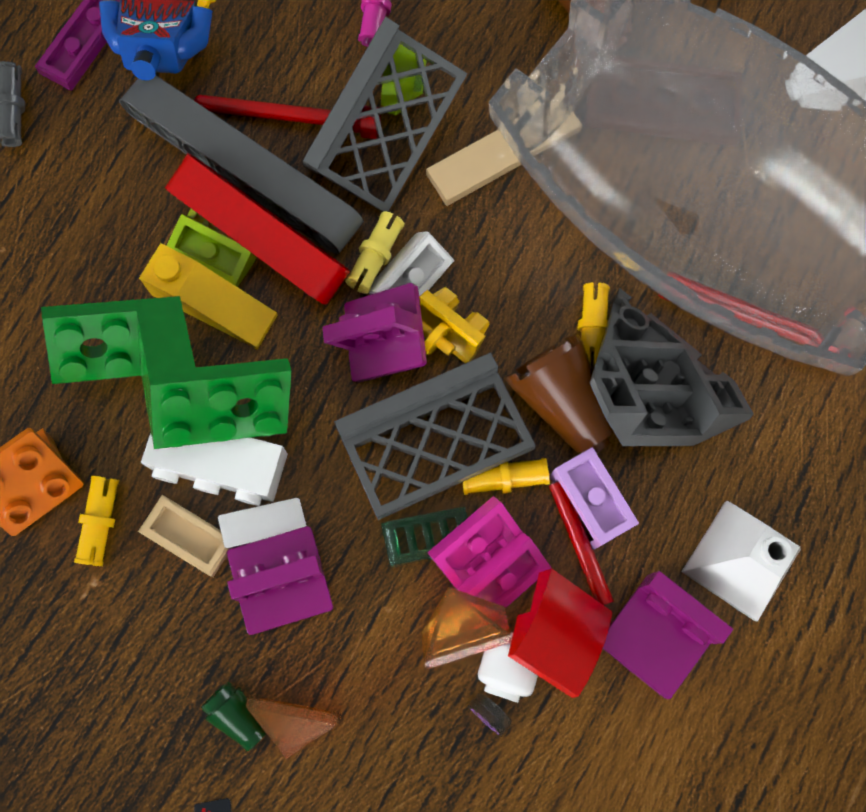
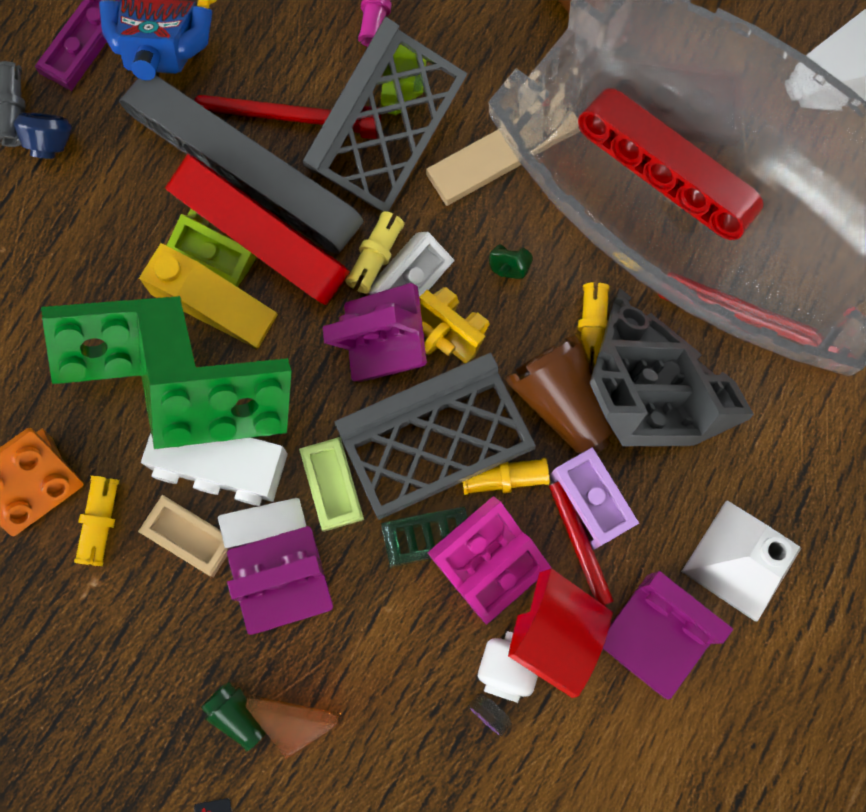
(42, 133): none -> dark blue cone
(331, 484): none -> yellowish green tile
(463, 628): clear orange slope -> none
(510, 263): none -> dark green piece
(670, 164): none -> red beam

